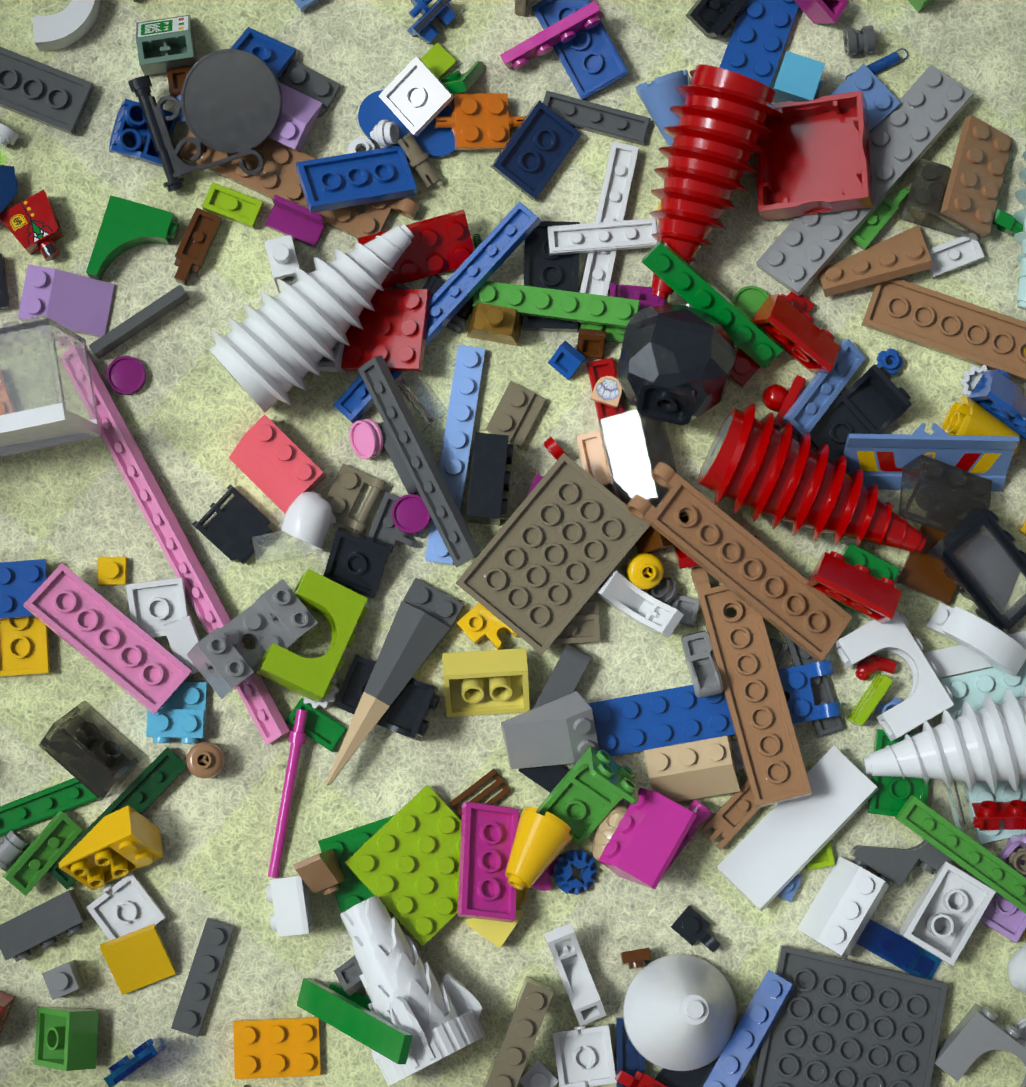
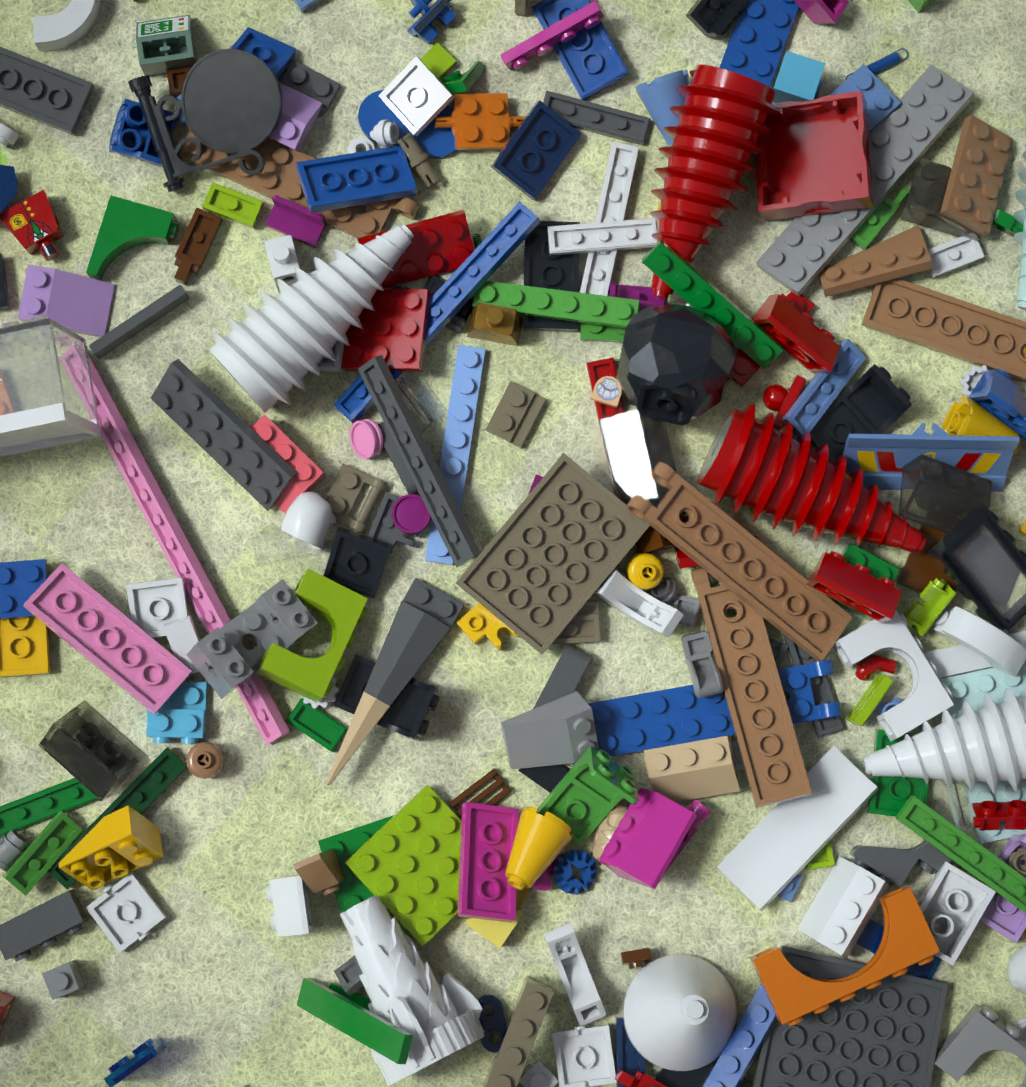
(66, 1038): bright green slope -> none
(112, 571): yellow plate -> none
(126, 375): magenta piece -> none
(138, 959): yellow tile -> none
(202, 977): dark grey plate -> none
(223, 435): none -> dark grey plate
(234, 526): black plate -> none
(277, 1048): light orange plate -> none
(297, 739): dark pink bar -> none
(486, 682): light yellow slope -> none
(489, 479): black brick -> none
(492, 1023): none -> dark blue plate
(554, 449): red tile -> none
(566, 360): blue plate -> none
(591, 343): reddish brown tile -> none
(594, 457): light nougat tile -> none
(692, 928): black plate -> none
(731, 816): medium nougat hinge -> none
(750, 299): bright green piece -> none
(859, 40): dark grey wheel -> none
(890, 354): blue plate -> none
(903, 943): none -> orange arch
(936, 598): none -> lime hinge

